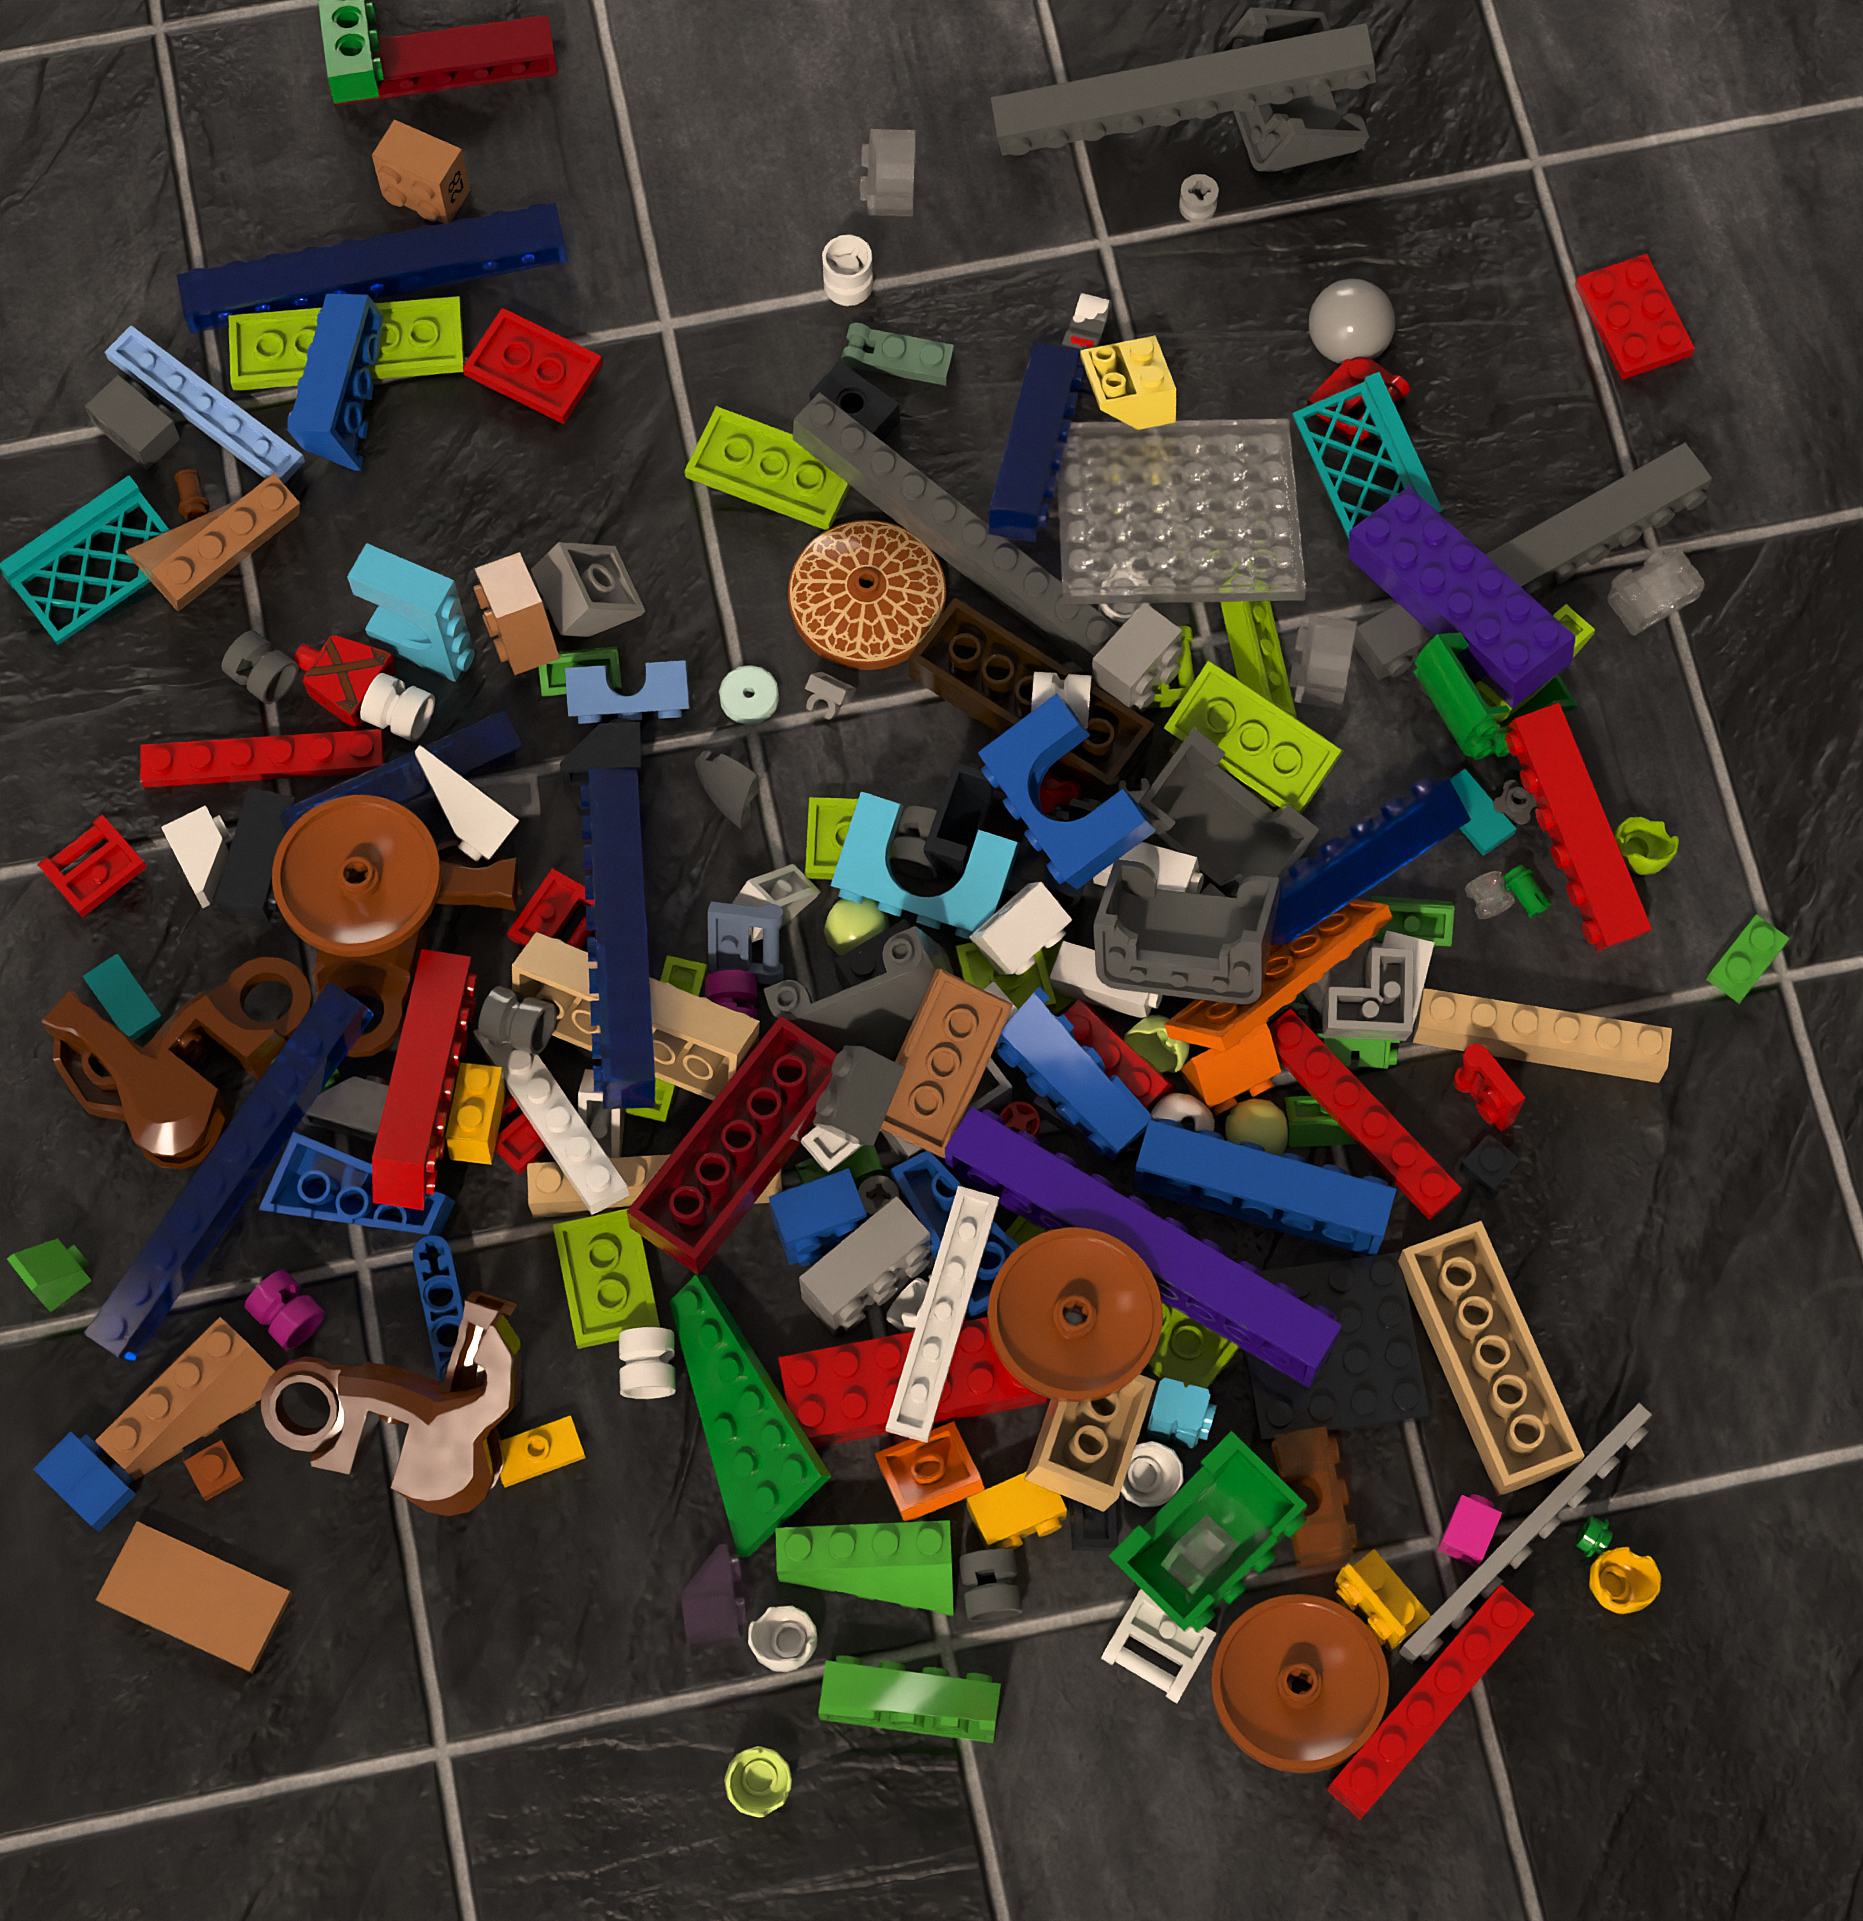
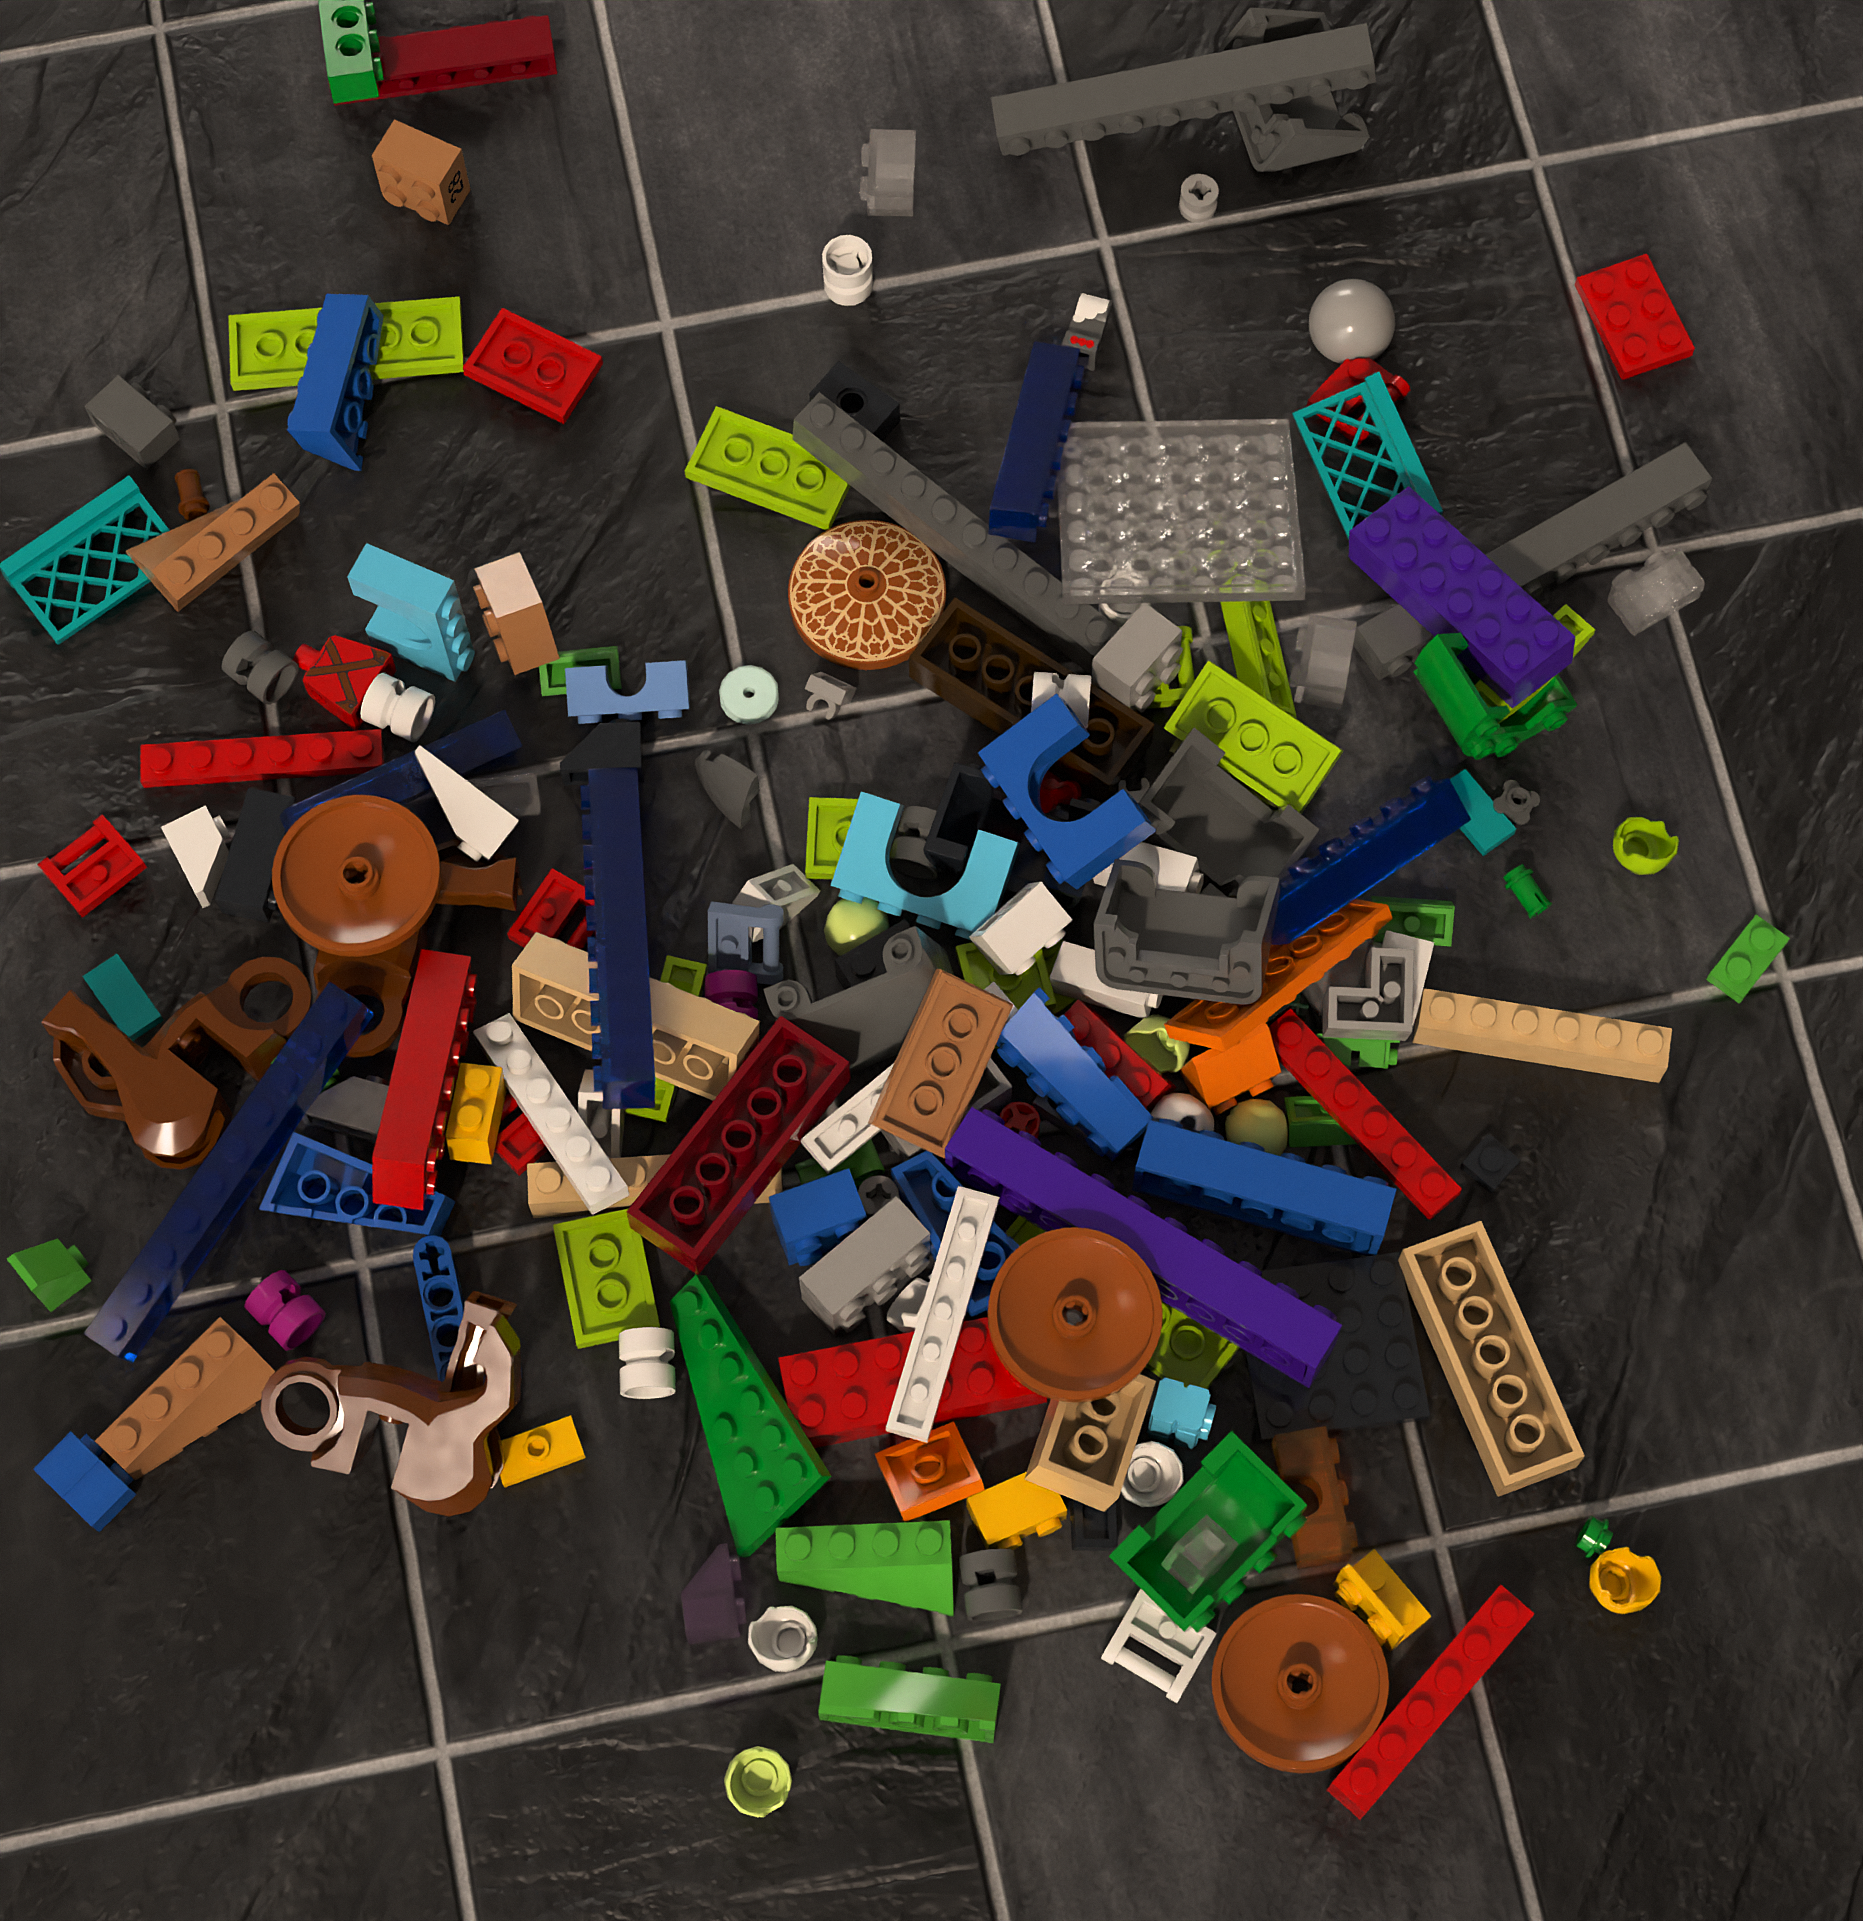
(194, 1597): medium nougat tile -> none
(204, 406): light blue plate -> none
(213, 1470): dark orange plate -> none
(375, 266): clear blue brick -> none
(517, 1020): dark grey wheel -> none
(586, 588): light grey slope -> none
(858, 1095): dark grey brick -> none
(898, 355): sand green plate -> none
(1132, 382): light yellow slope -> none
(1470, 1529): dark pink brick -> none
(1489, 895): clear wheel -> none
(1496, 1094): red plate -> none
(1514, 1548): light grey plate -> none
(1577, 828): red brick -> none

